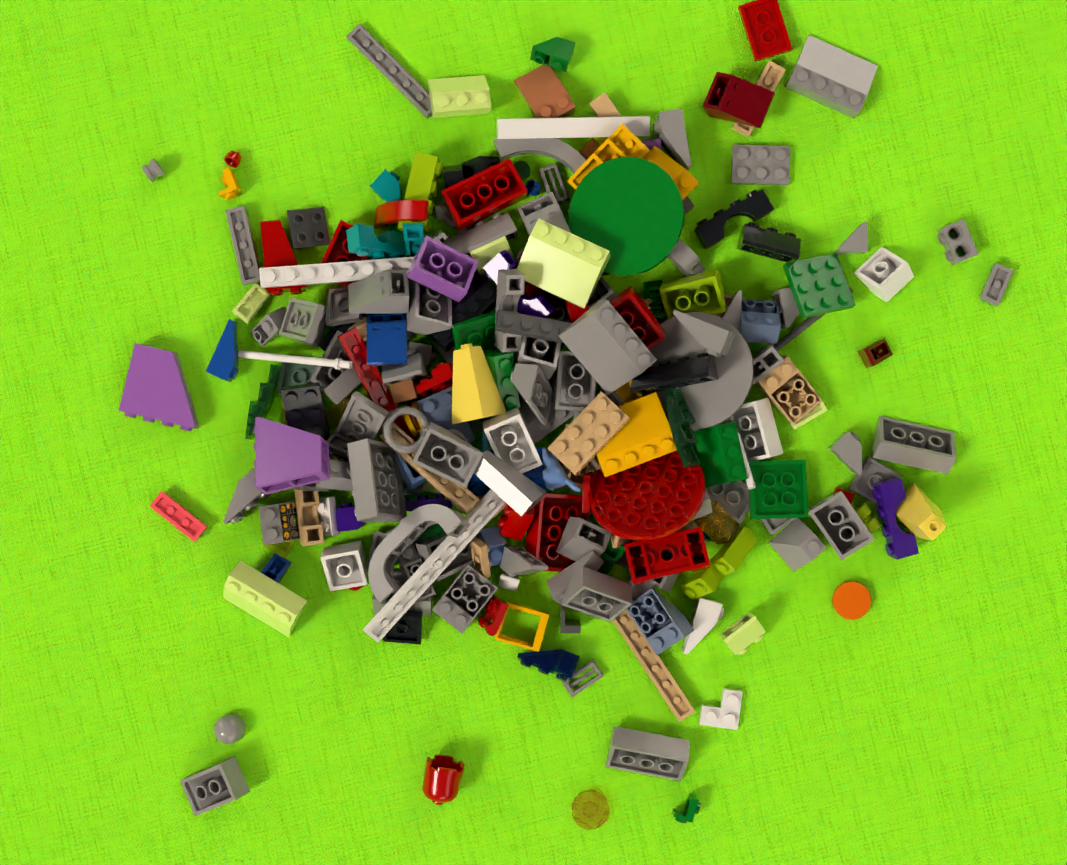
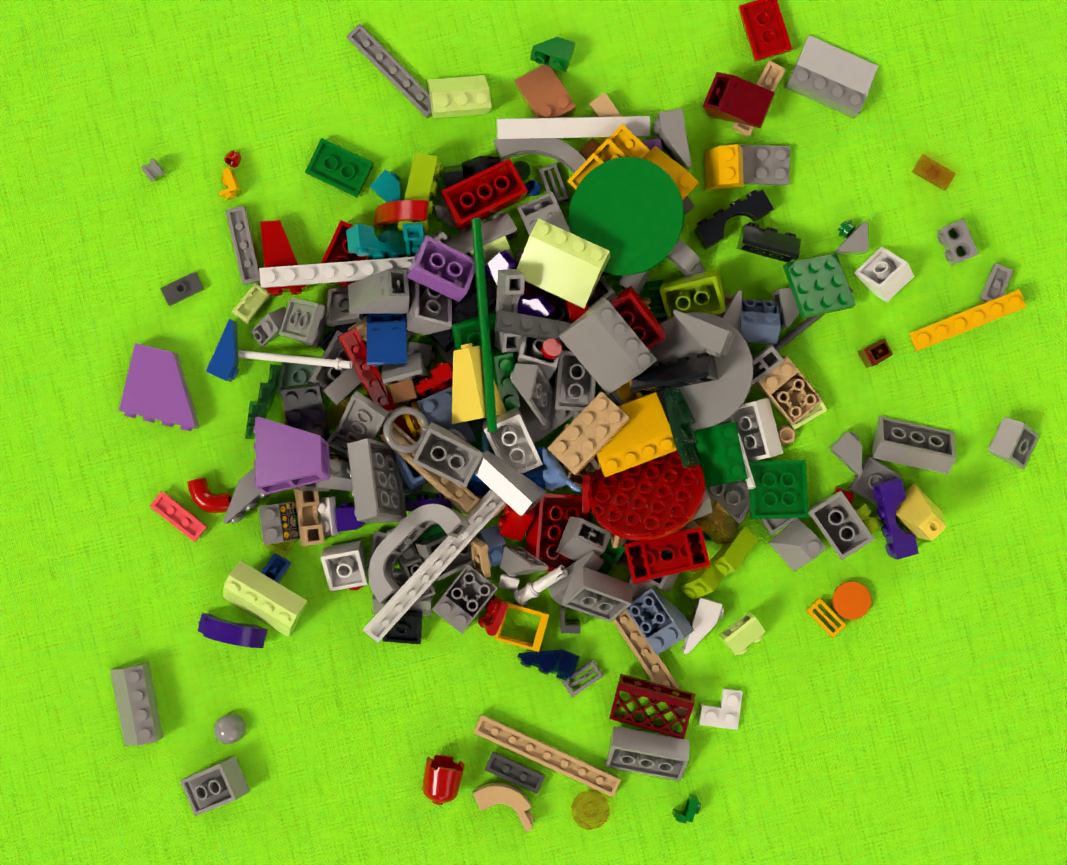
(136, 704): none -> light grey slope
(182, 288): none -> dark grey plate
(205, 499): none -> red cylinder
(231, 632): none -> dark purple arch
(308, 227): dark grey hinge -> none
(339, 168): none -> green plate
(484, 325): none -> green piece
(507, 794): none -> tan arch
(514, 772): none -> dark grey plate
(533, 589): none -> white pin
(547, 755): none -> tan plate
(551, 348): none -> tile
(636, 281): none -> light grey brick
(655, 693): none -> dark red fence
(724, 167): none -> yellow slope
(786, 434): none -> tan plate
(814, 605): none -> yellow tile
(846, 229): none -> green plate
(933, 172): none -> clear orange plate
(967, 320): none -> yellow plate
(1014, 442): none -> slope

